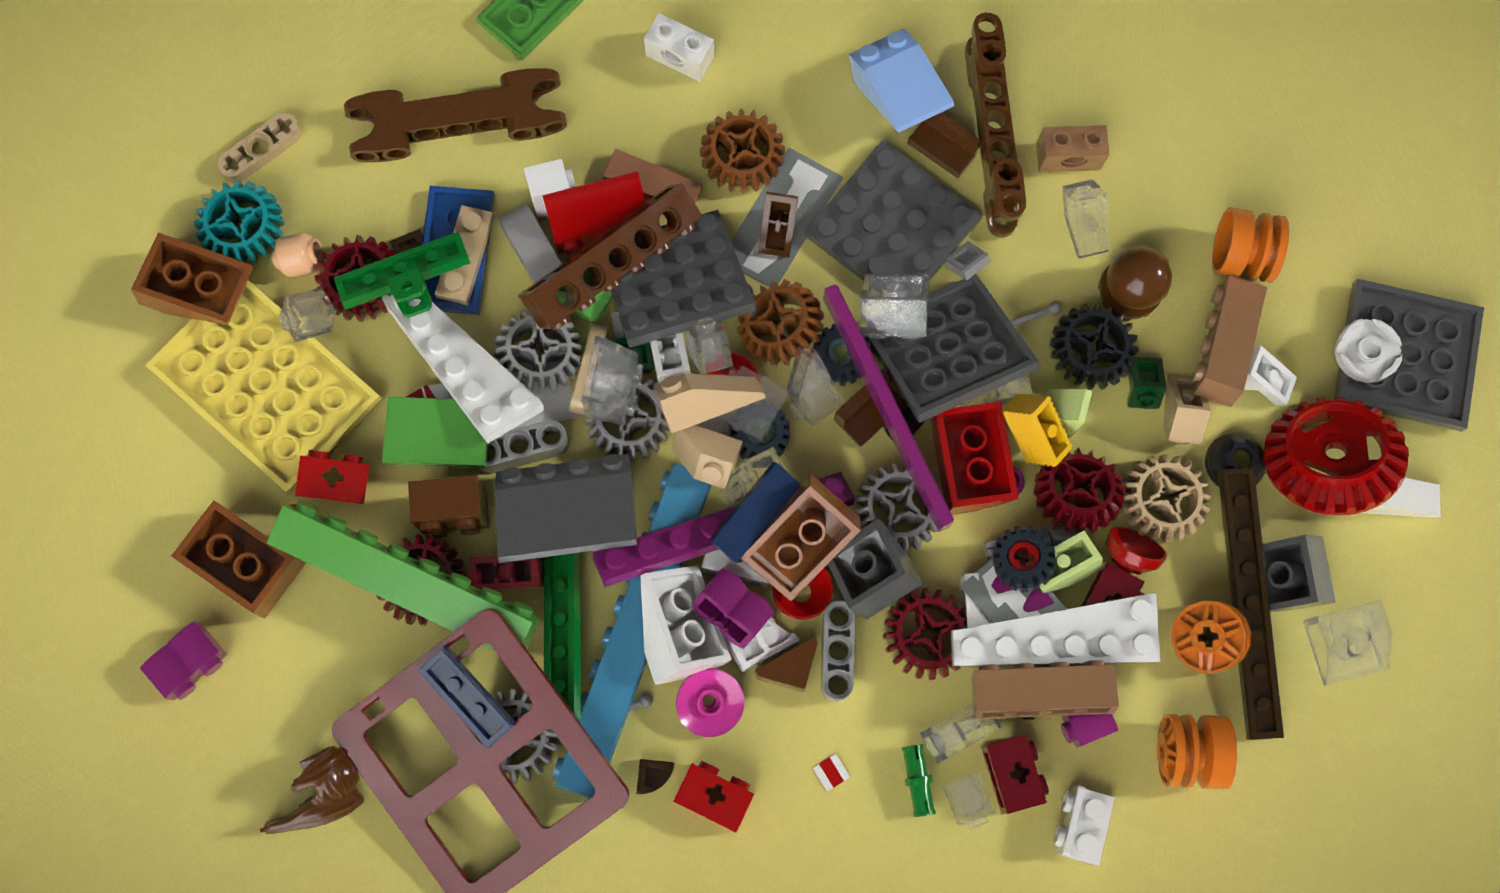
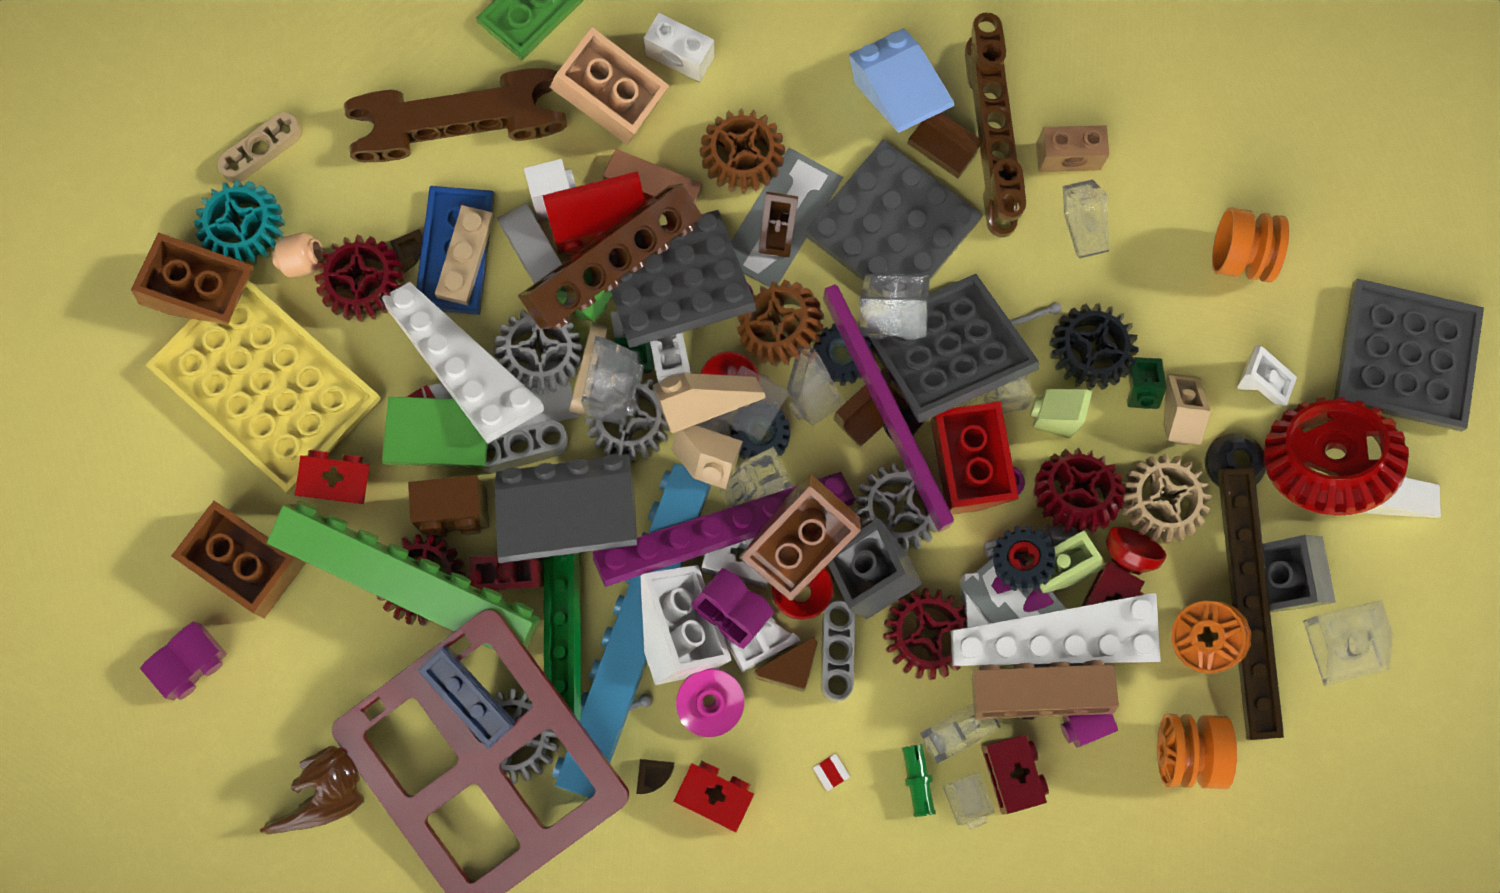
(307, 314): clear brick -> none
(403, 275): green plate -> none
(609, 85): none -> light nougat brick
(708, 345): clear slope -> none
(754, 512): dark blue tile -> none
(967, 260): light grey tile -> none
(1037, 429): yellow brick -> none
(1084, 825): white bracket -> none
(1135, 282): reddish brown tile -> none
(1229, 341): medium nougat brick -> none
(1368, 350): white tile -> none

